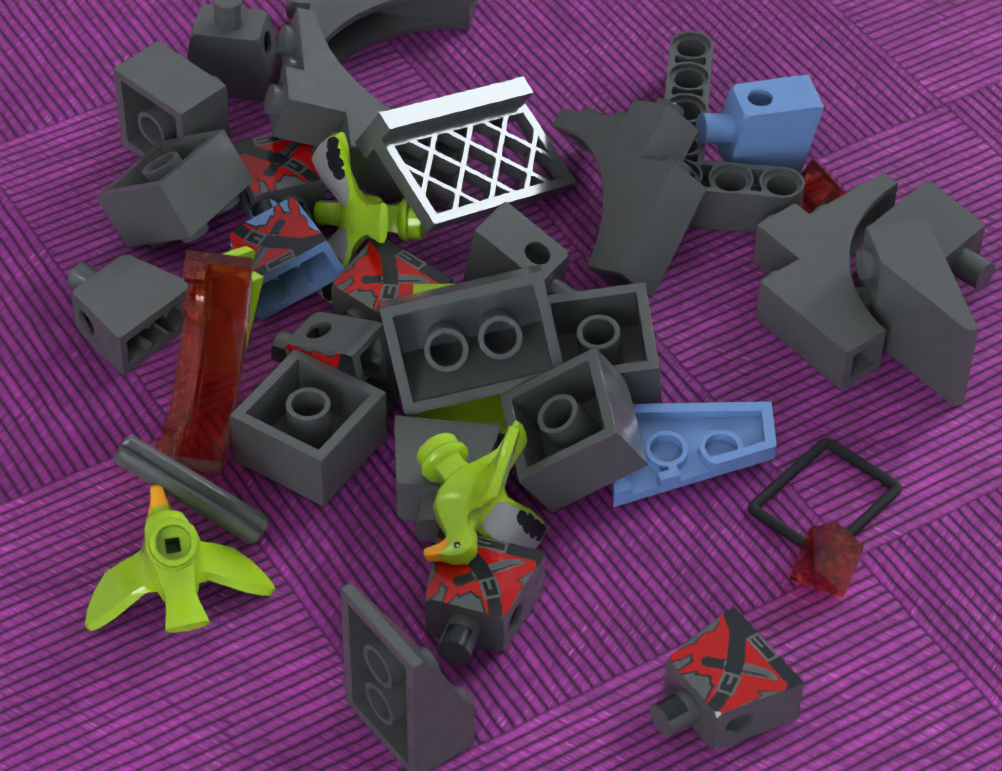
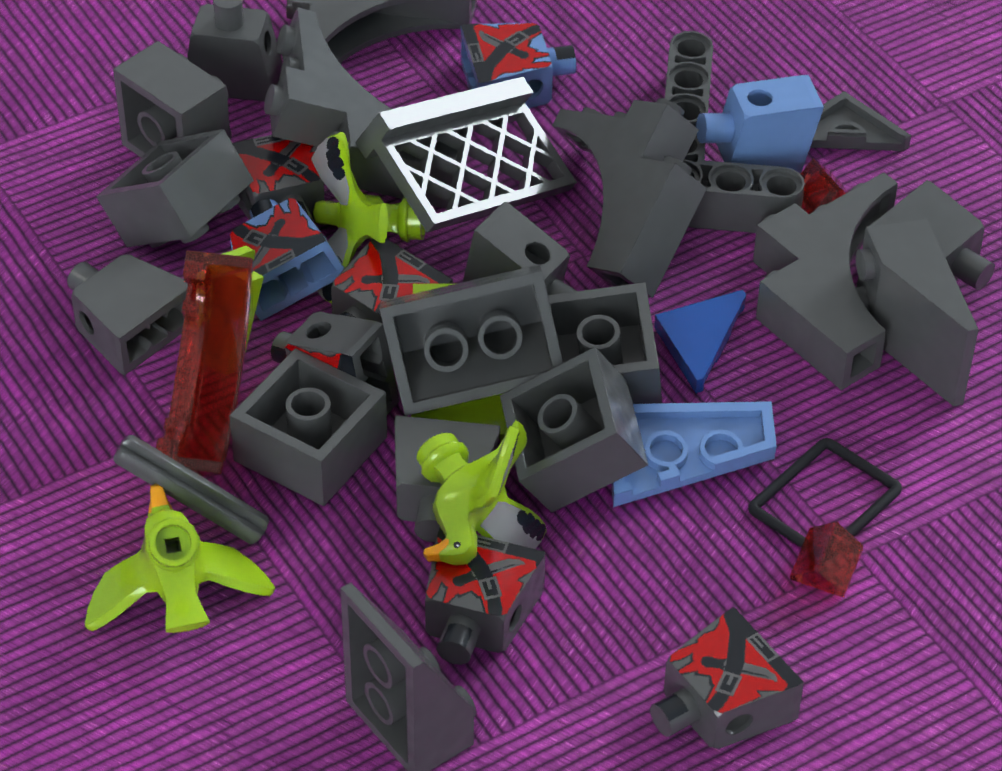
(513, 51): none -> torso
(699, 334): none -> blue tile
(853, 125): none -> dark grey tile

